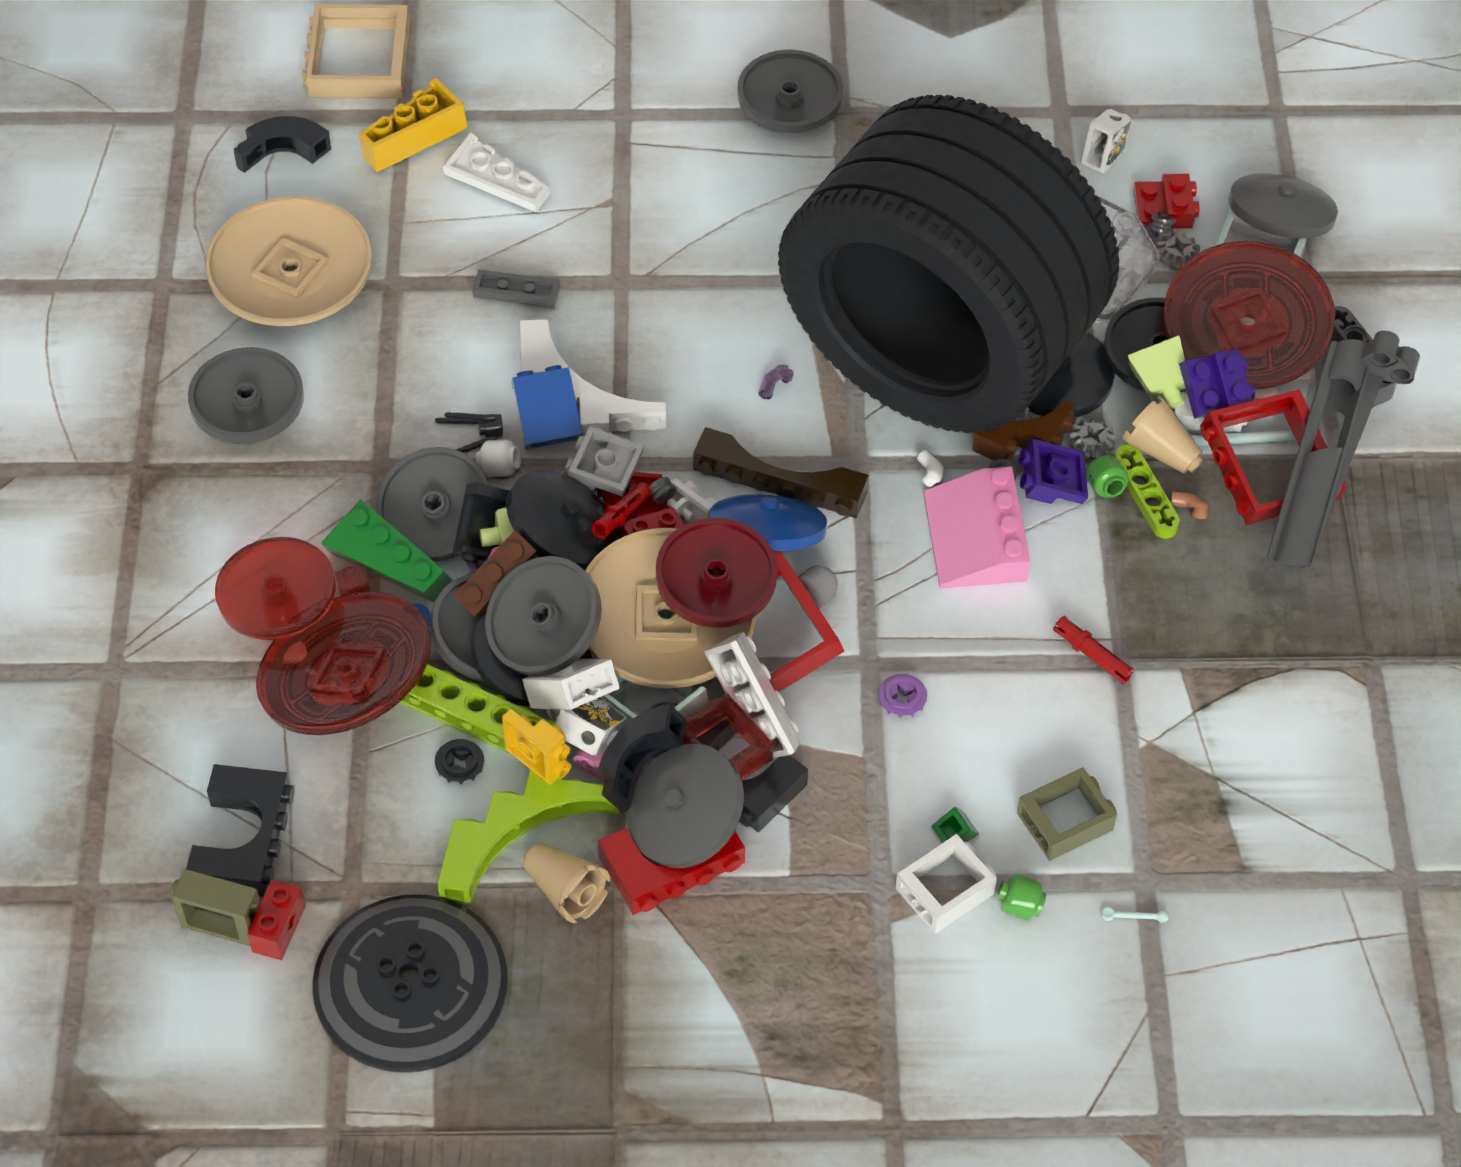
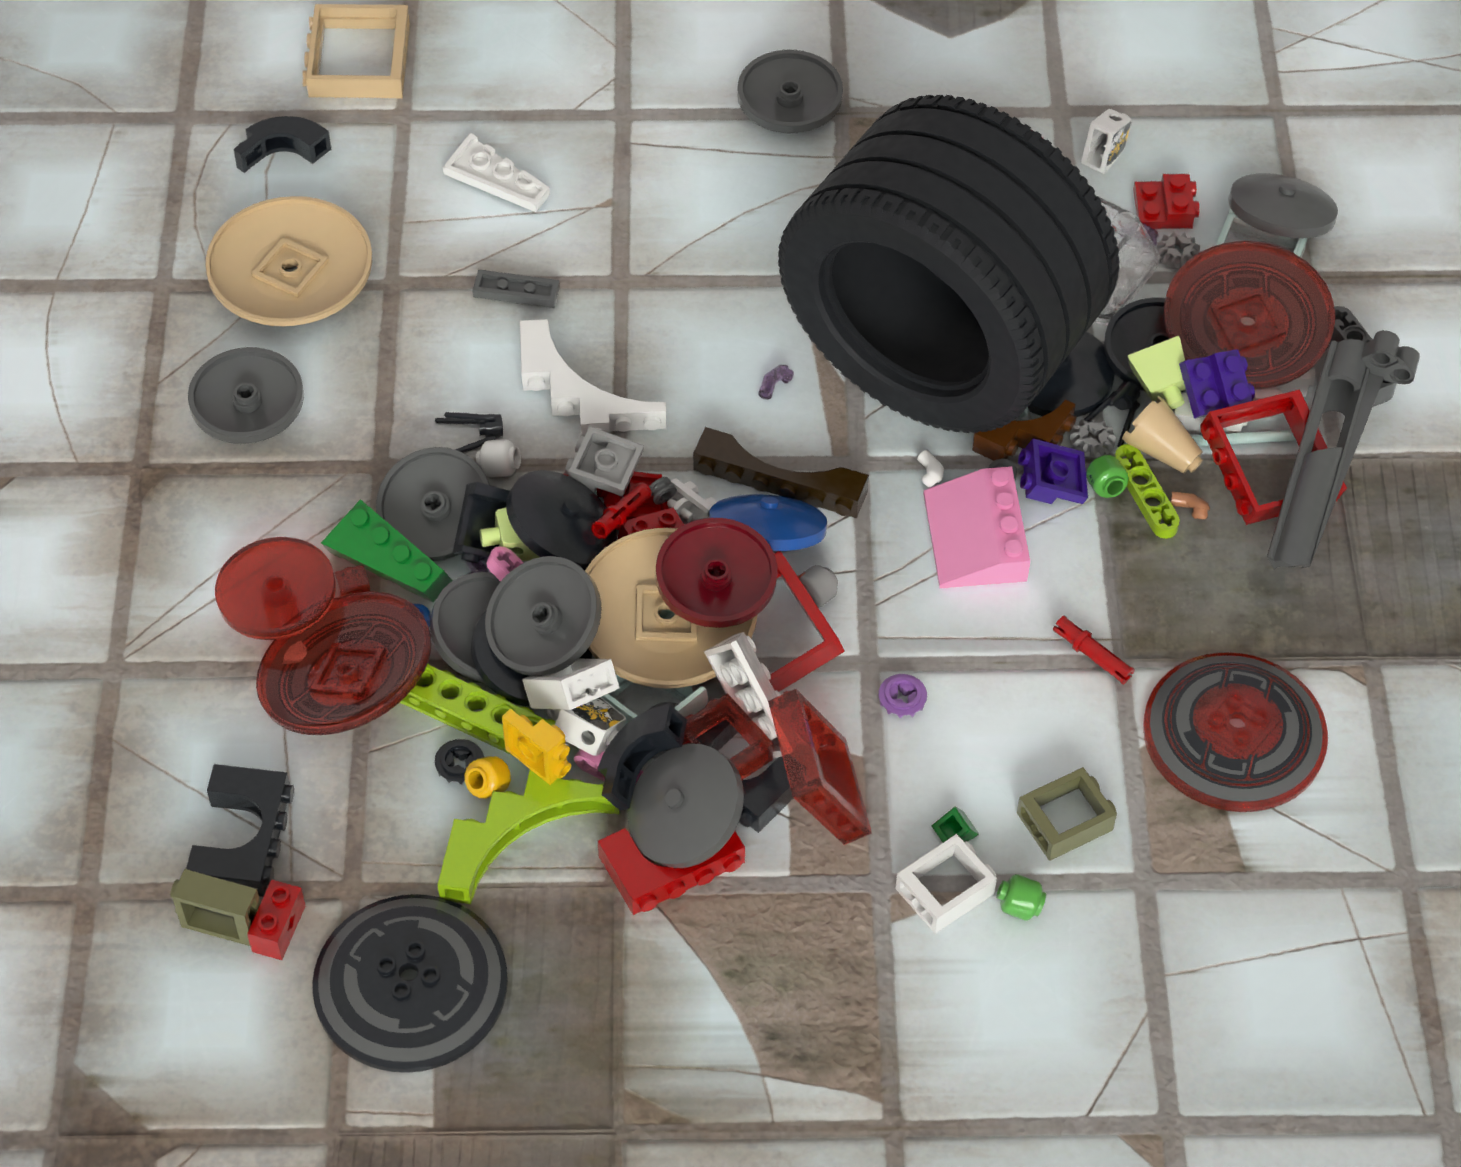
(413, 126): yellow wedge -> none
(481, 585): reddish brown plate -> none
(486, 776): none -> yellow head
(547, 407): blue panel -> none
(567, 880): tan cone -> none
(837, 796): none -> clear red window
(1108, 915): light aqua hinge -> none
(1123, 398): none -> black plant
(1162, 223): dark grey bush -> none
(1226, 765): none -> dish

